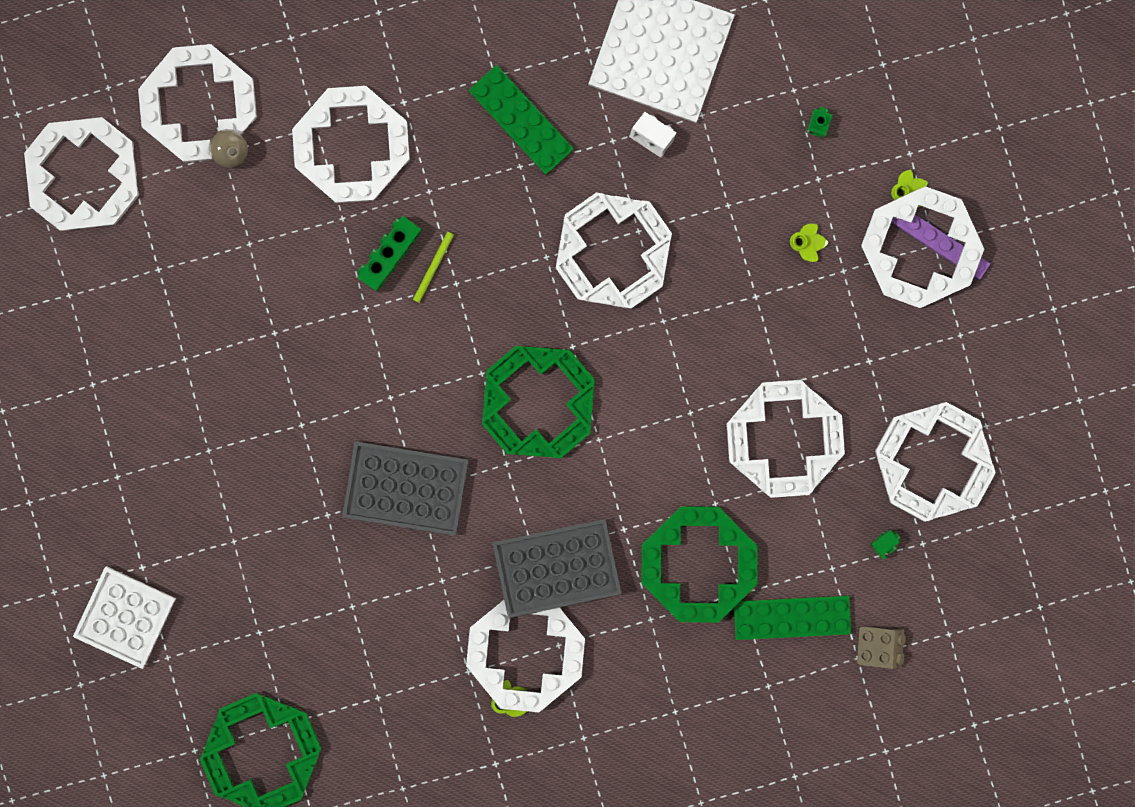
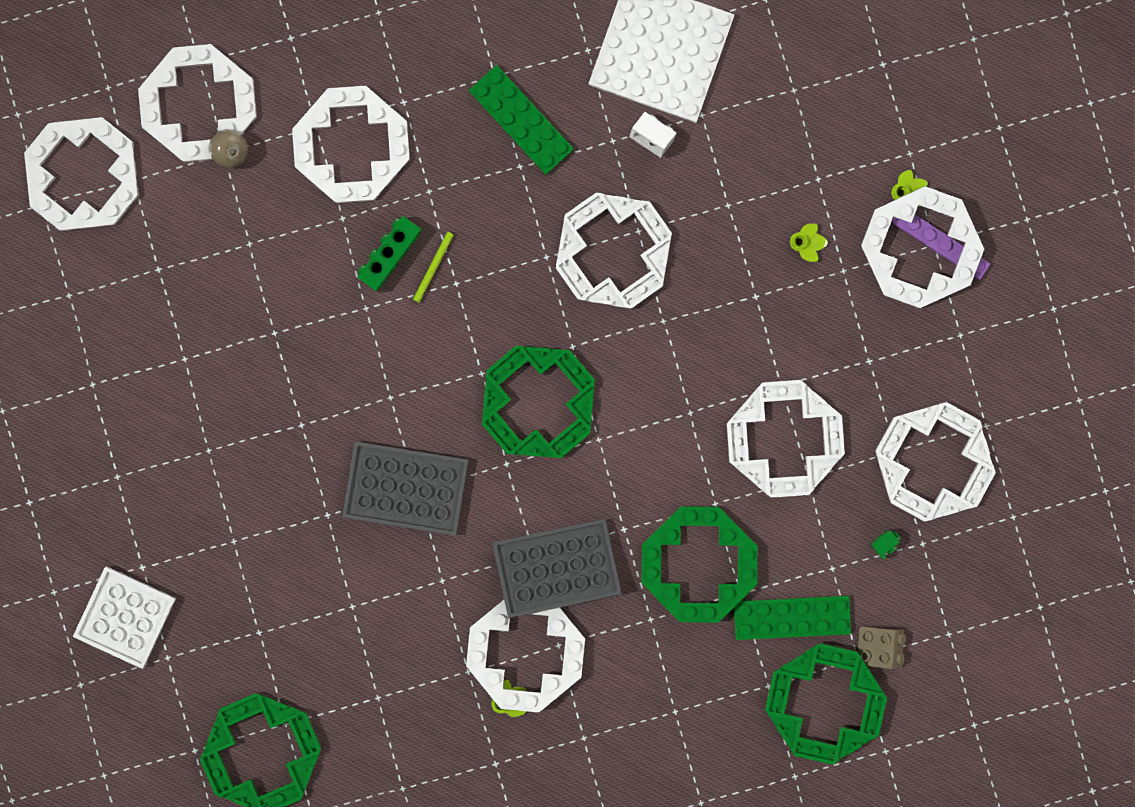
(790, 725): none -> green plate
(814, 127): green brick -> none

